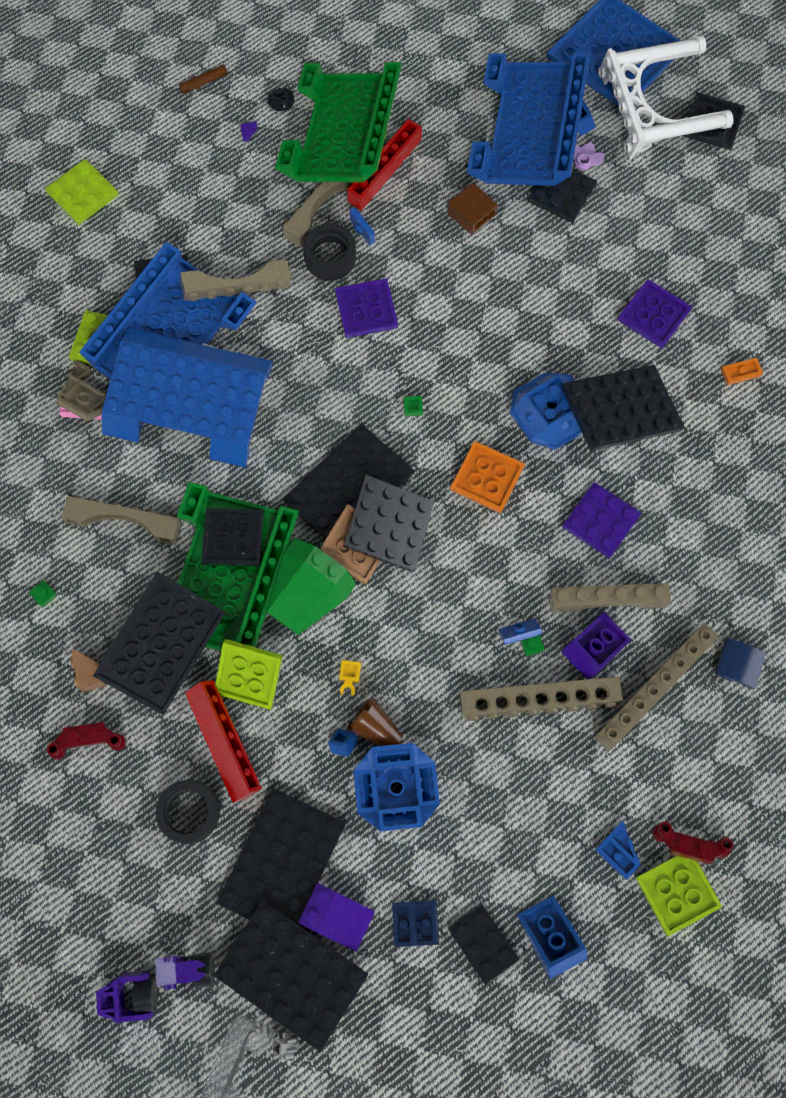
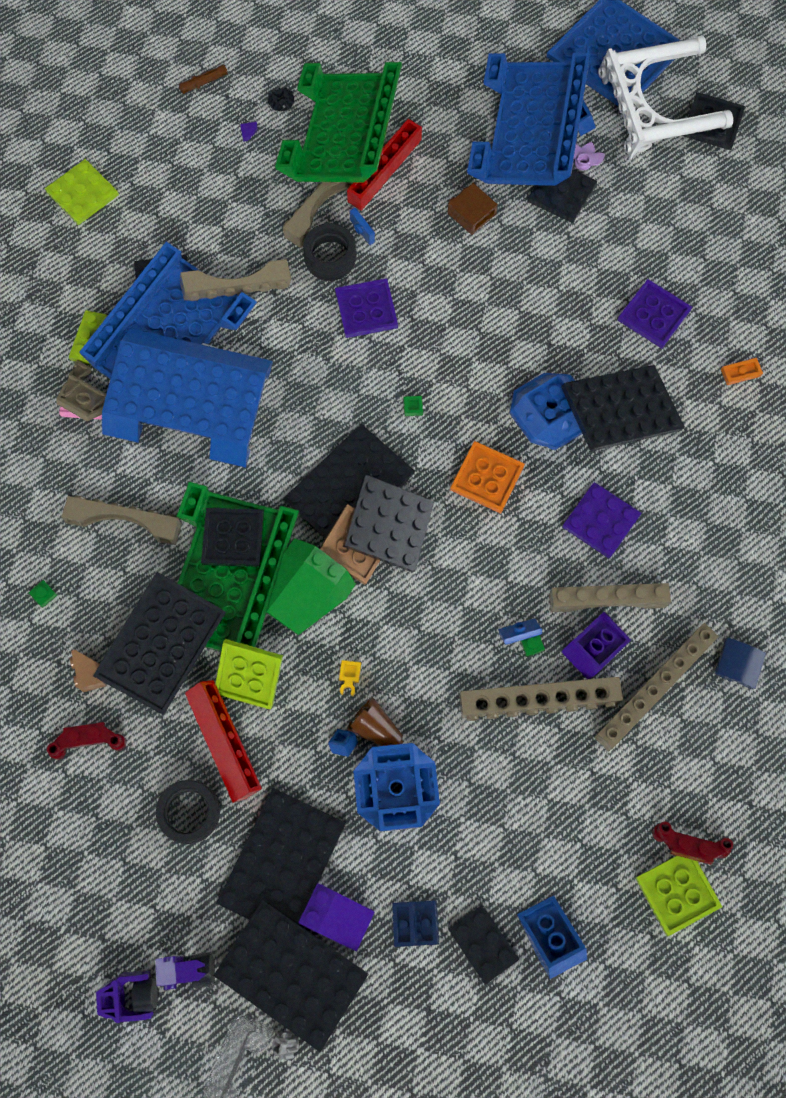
(619, 851): blue wing -> none

